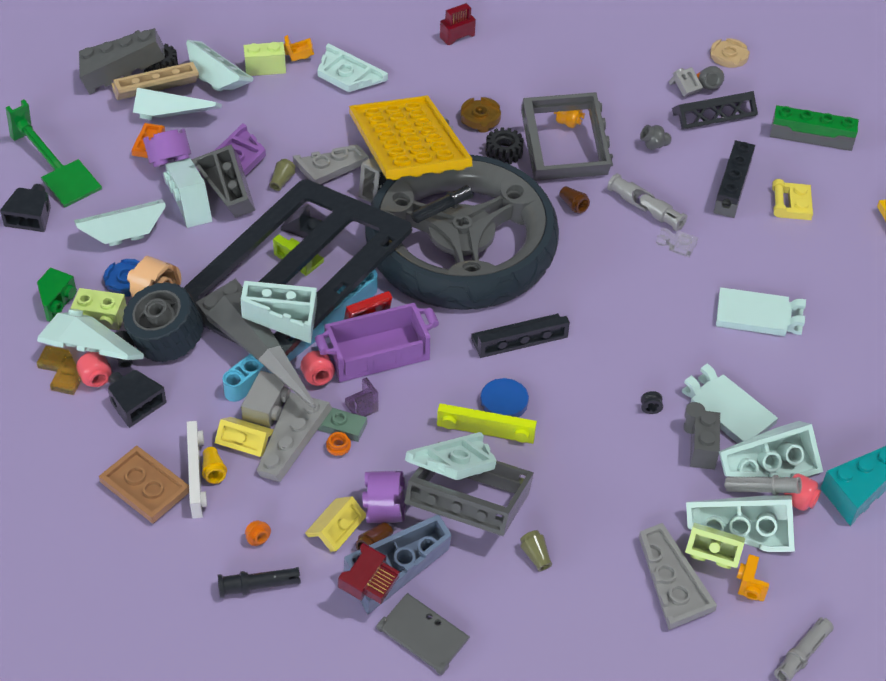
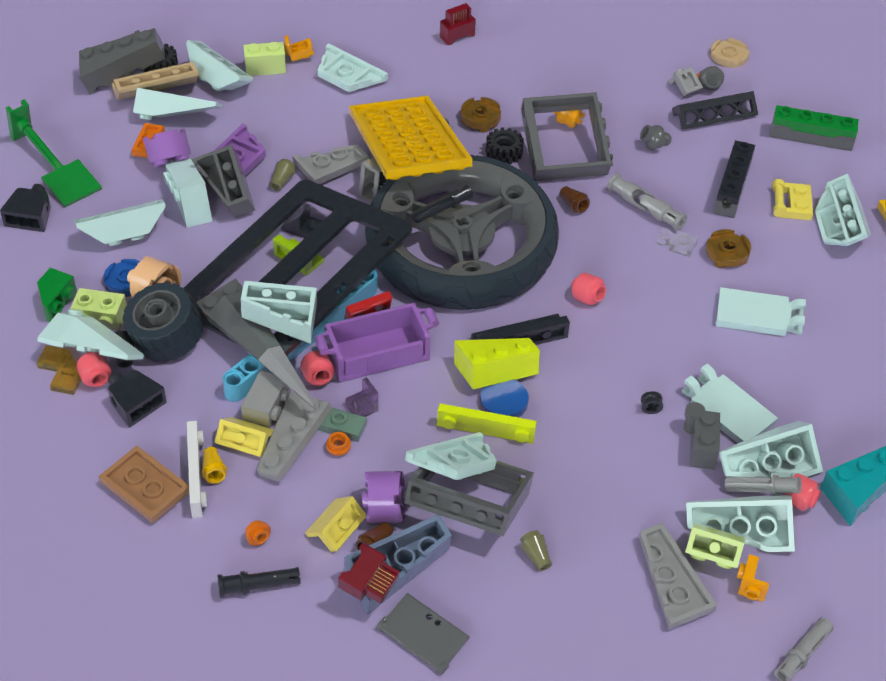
(495, 360): none -> neon yellow wedge
(588, 288): none -> coral head
(738, 249): none -> pearl gold plate
(841, 214): none -> light aqua wedge

